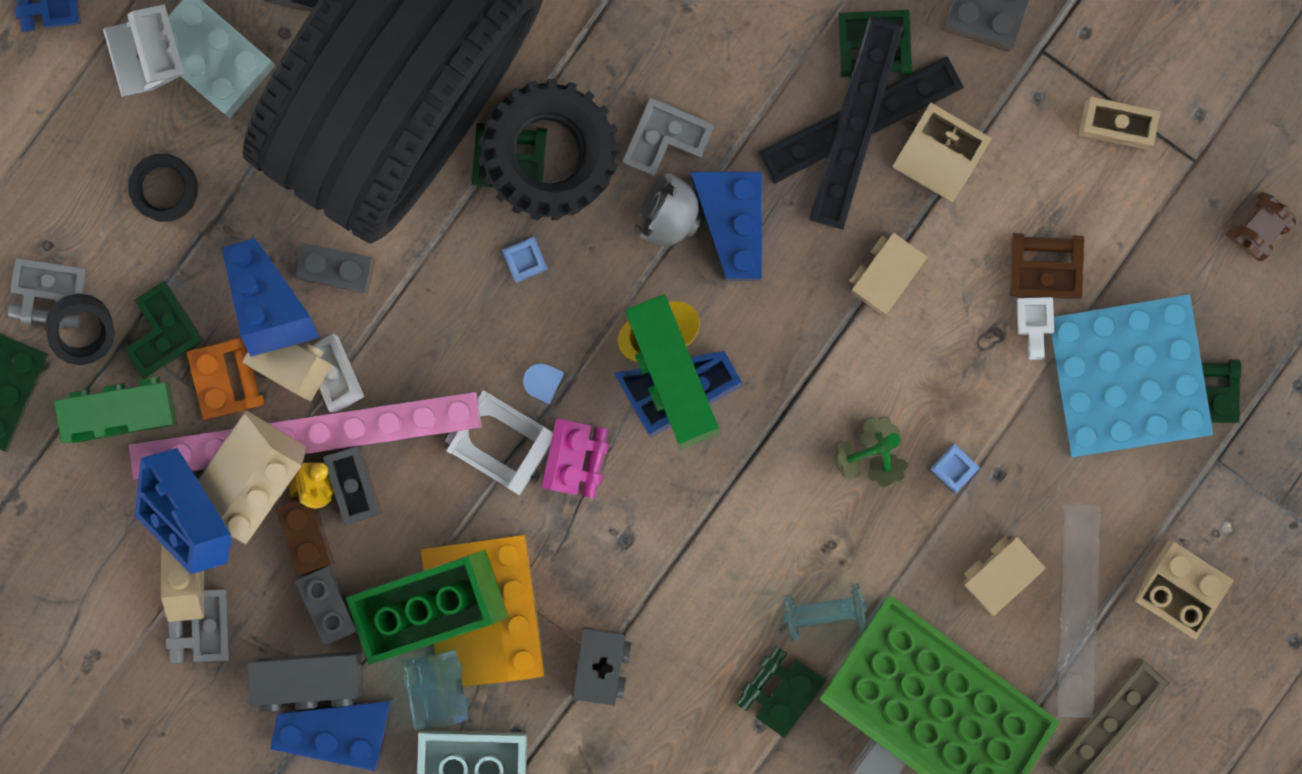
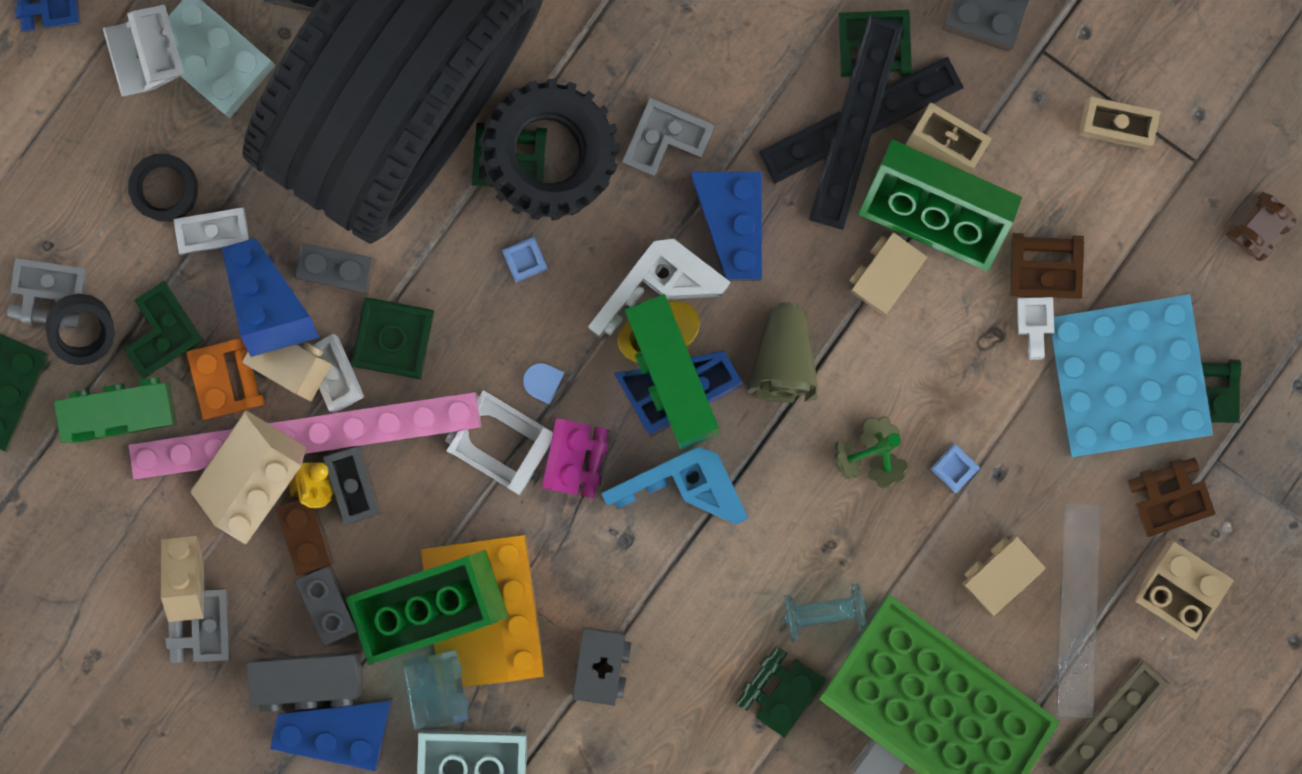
(180, 512): blue wedge -> none
(211, 230): none -> white plate
(392, 338): none -> dark green plate
(669, 212): light grey cylinder -> none
(686, 279): none -> white bracket
(711, 493): none -> dark azure bracket
(784, 358): none -> olive cone
(940, 205): none -> green brick
(1176, 507): none -> reddish brown plate

